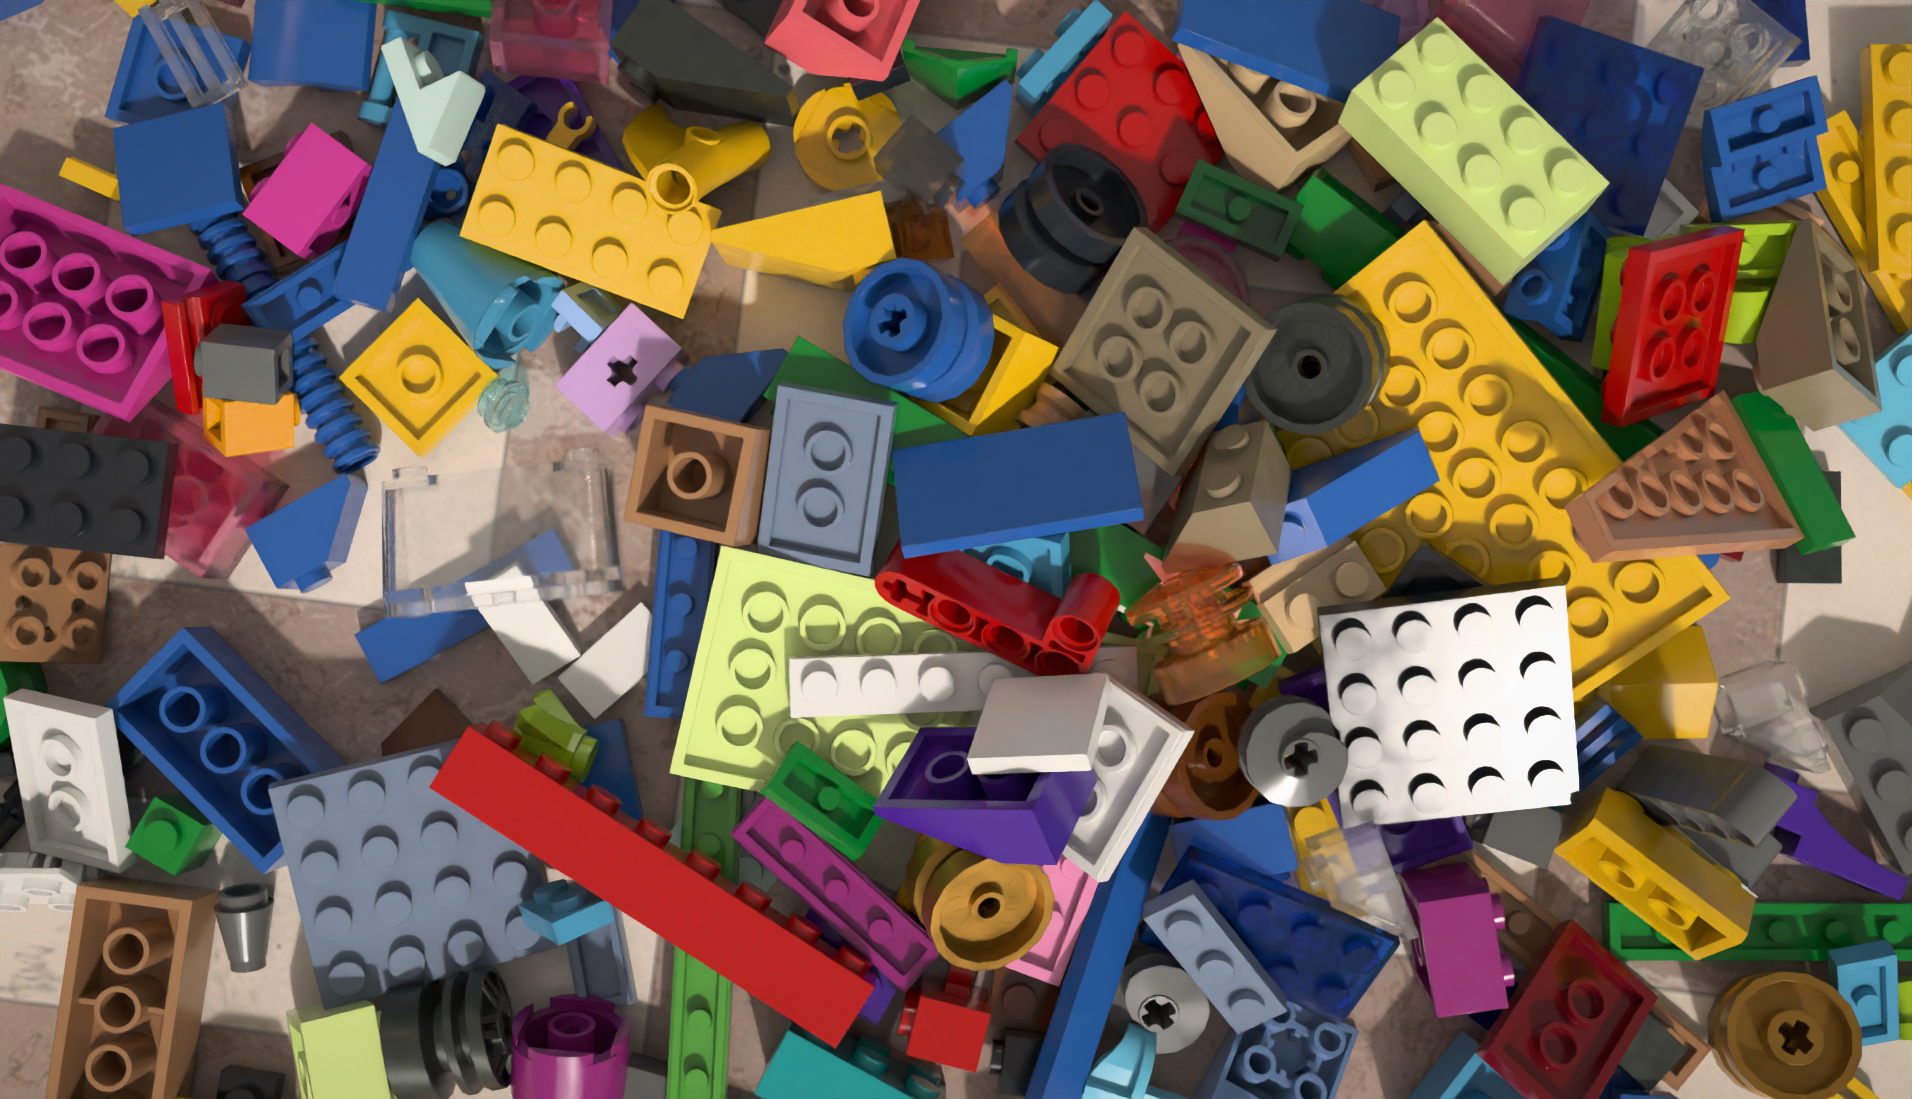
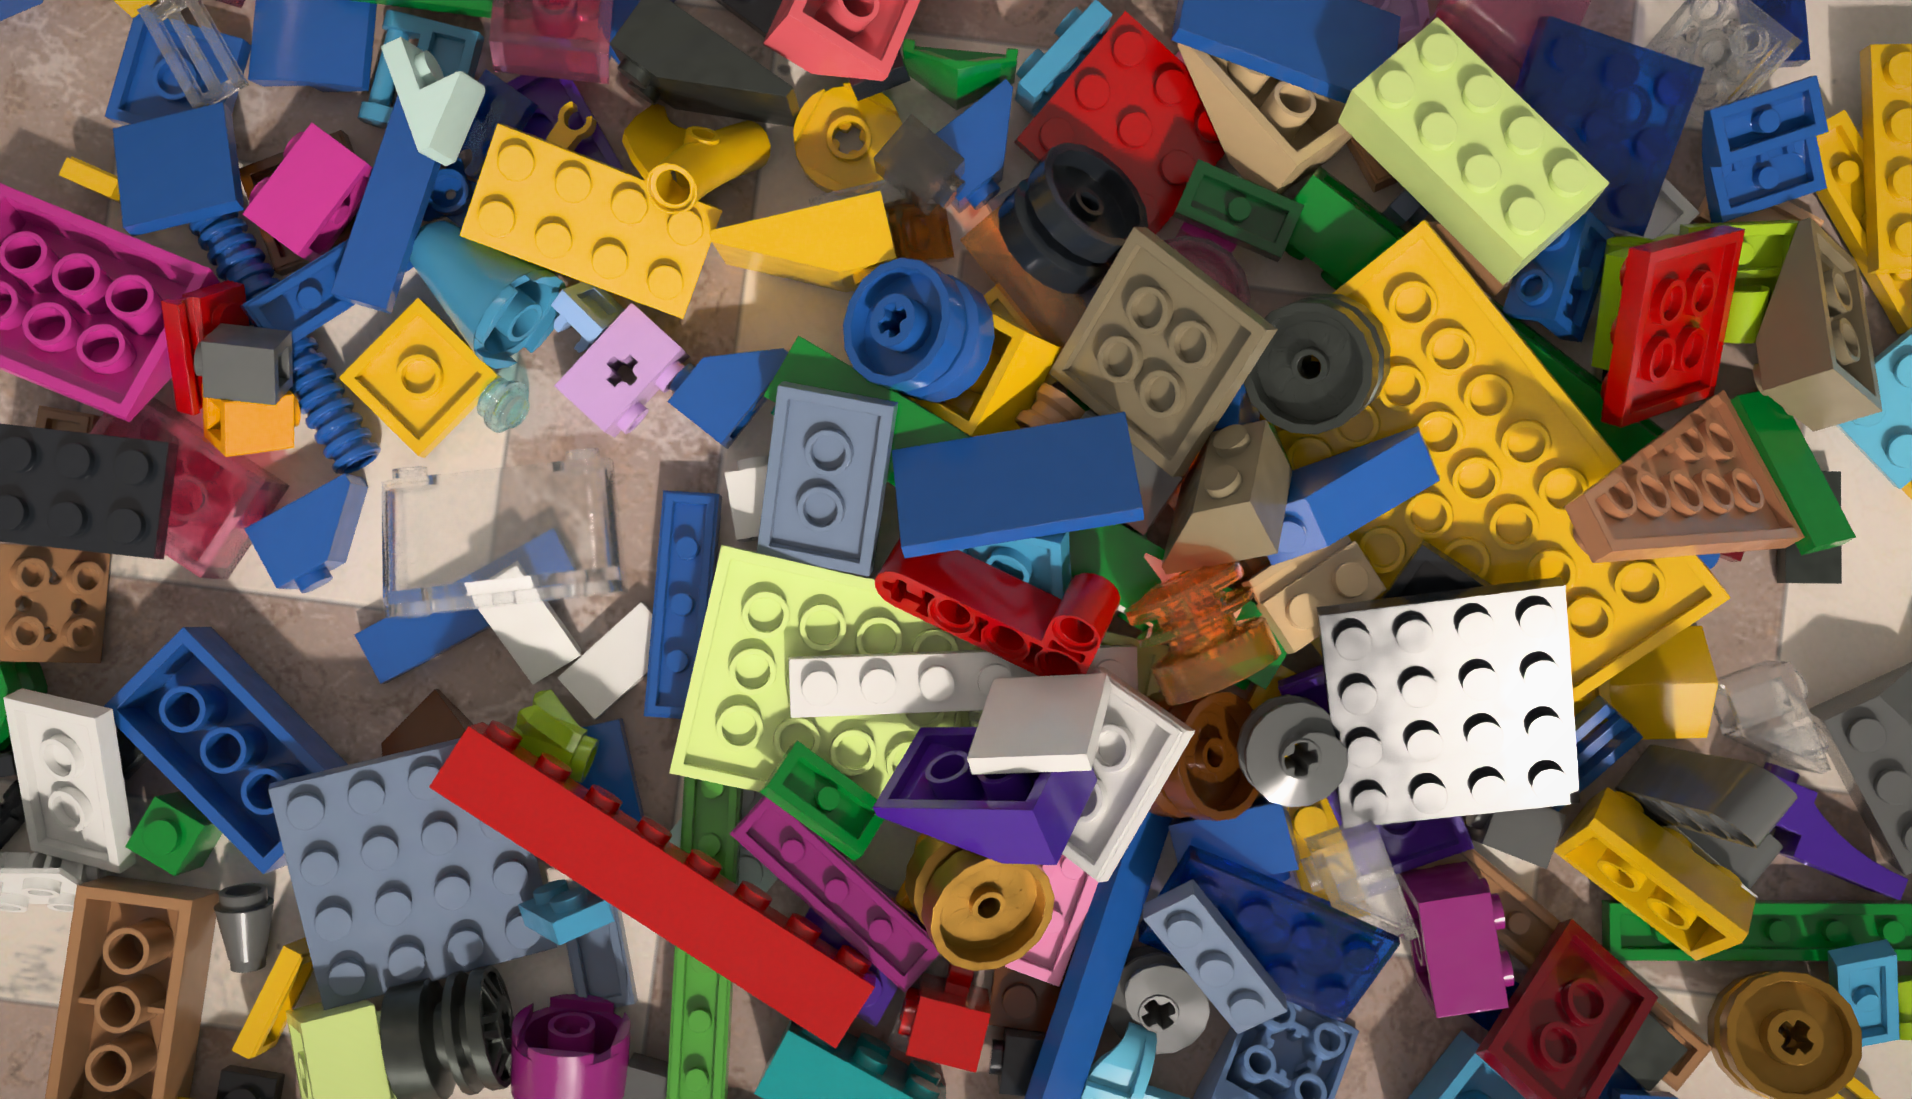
(276, 997): none -> yellow tile
(699, 476): medium nougat brick -> none

